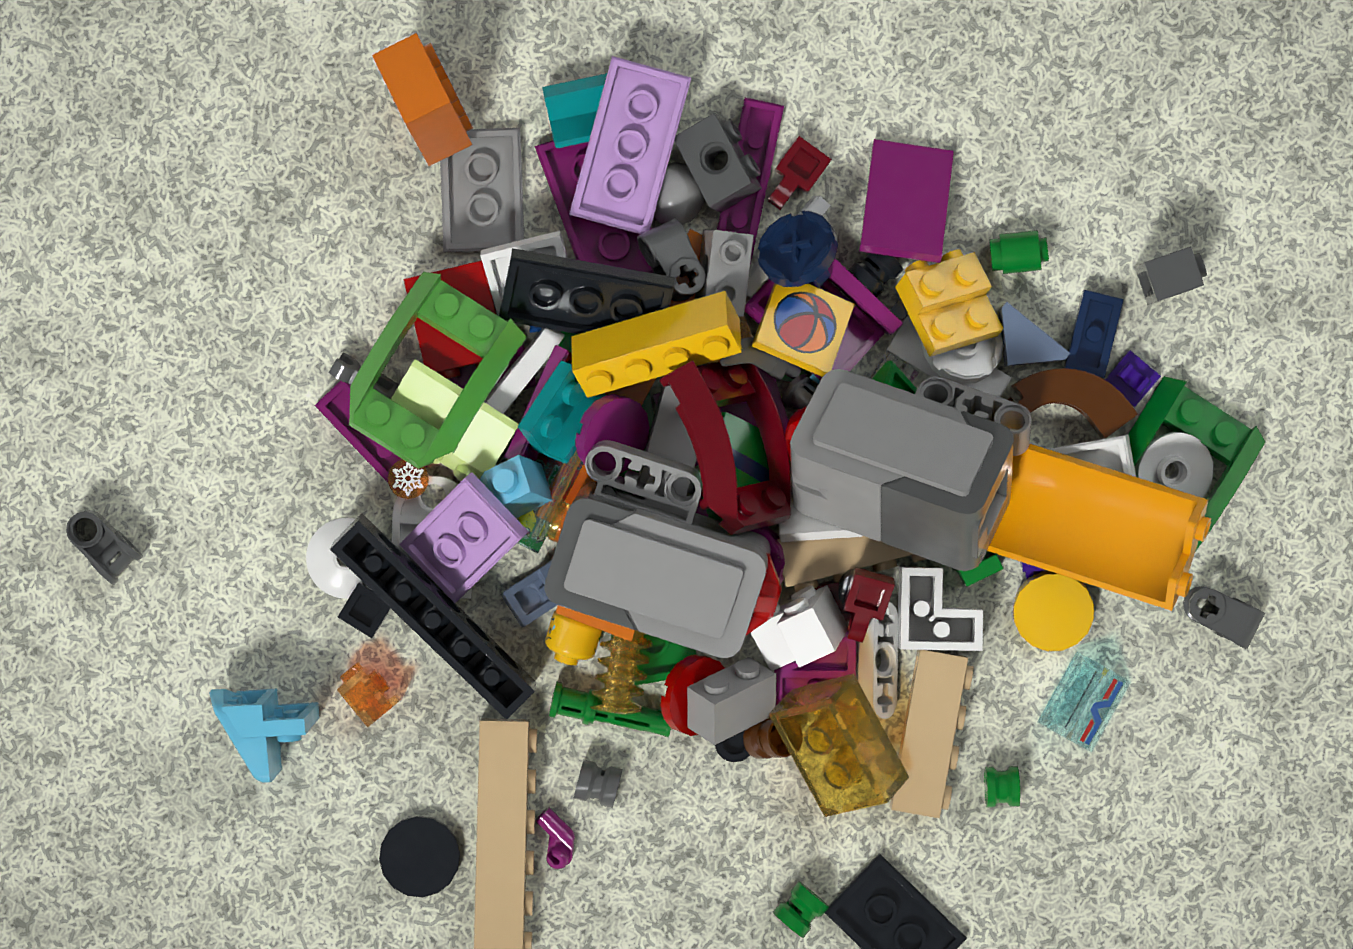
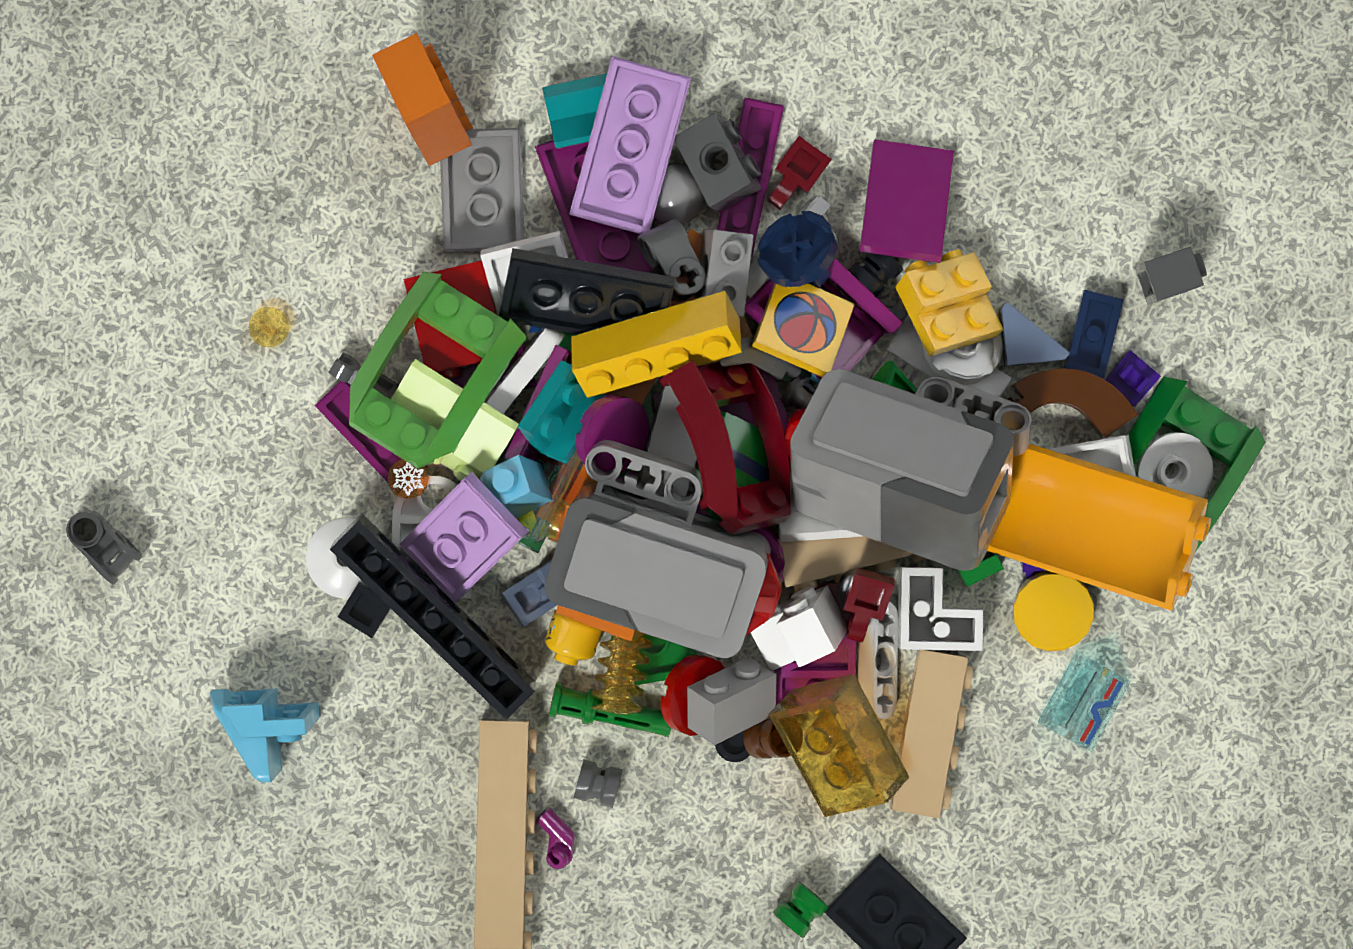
(269, 327): none -> clear yellow tile
(366, 693): clear orange brick -> none
(419, 856): black tile -> none
(1002, 786): green wheel -> none
(1018, 252): green brick -> none
(1228, 617): dark grey piece -> none

